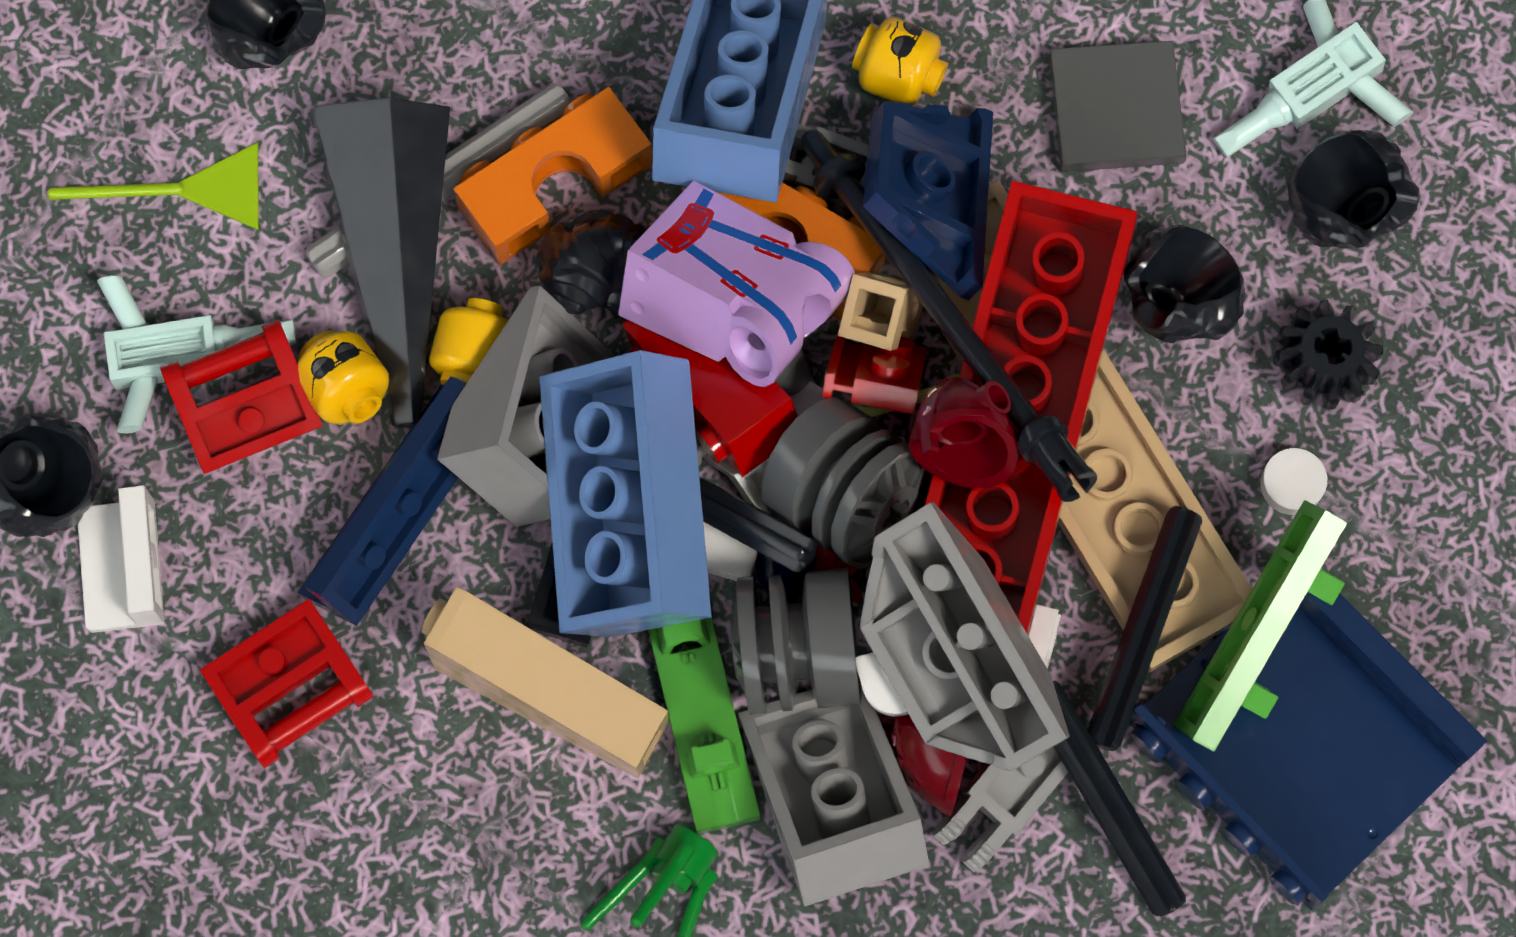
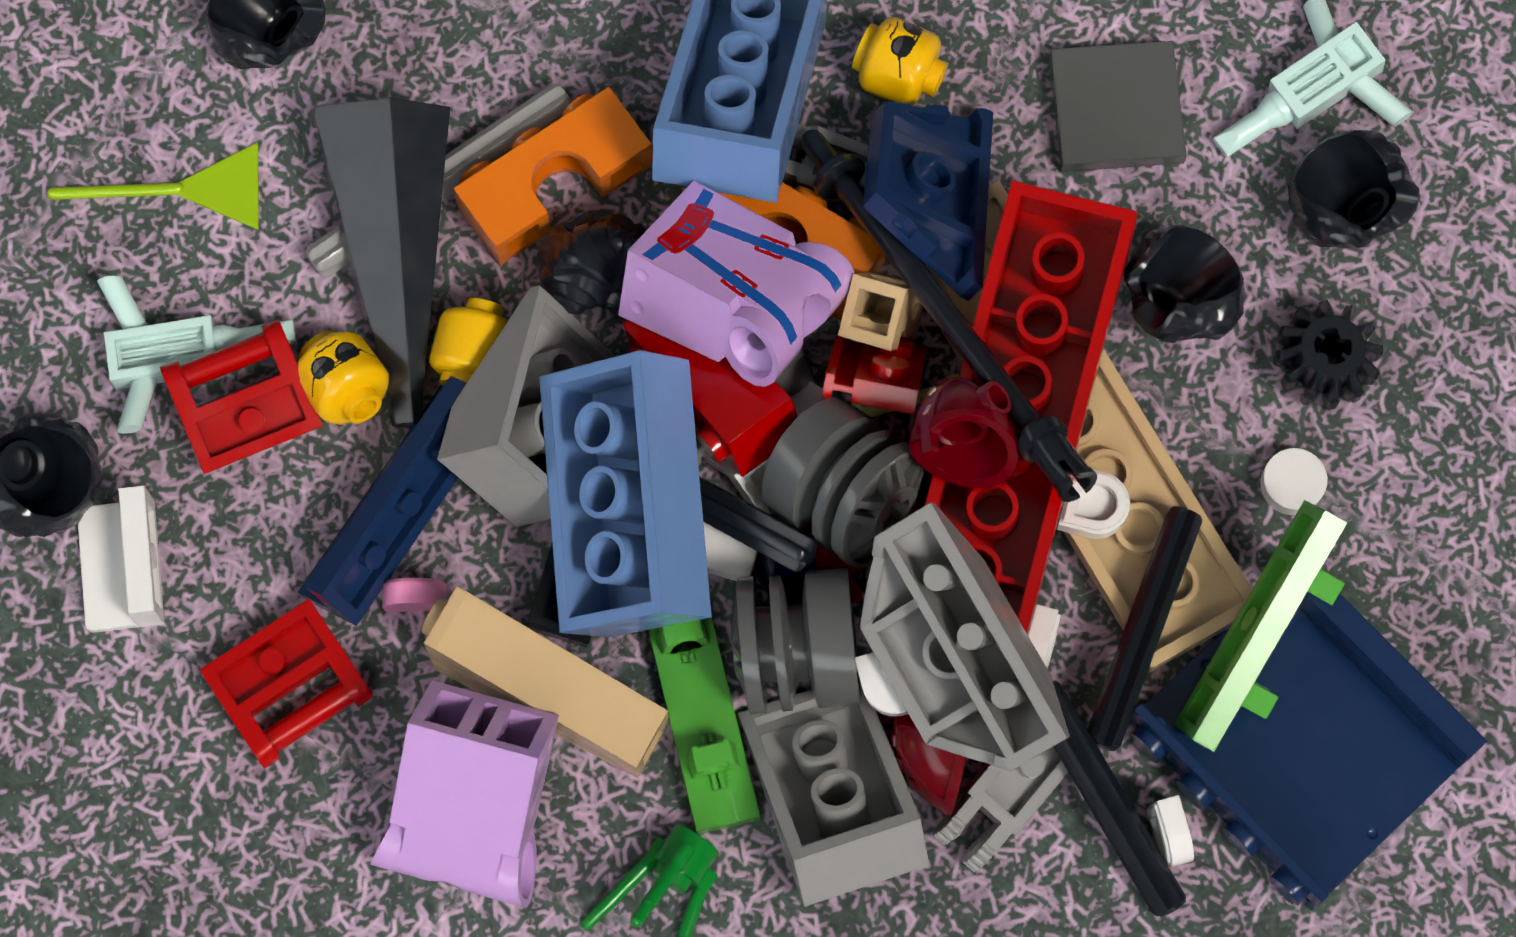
(413, 594): none -> bright pink tile
(470, 794): none -> lavender piece
(1097, 512): none -> white tile
(1171, 831): none -> white tile

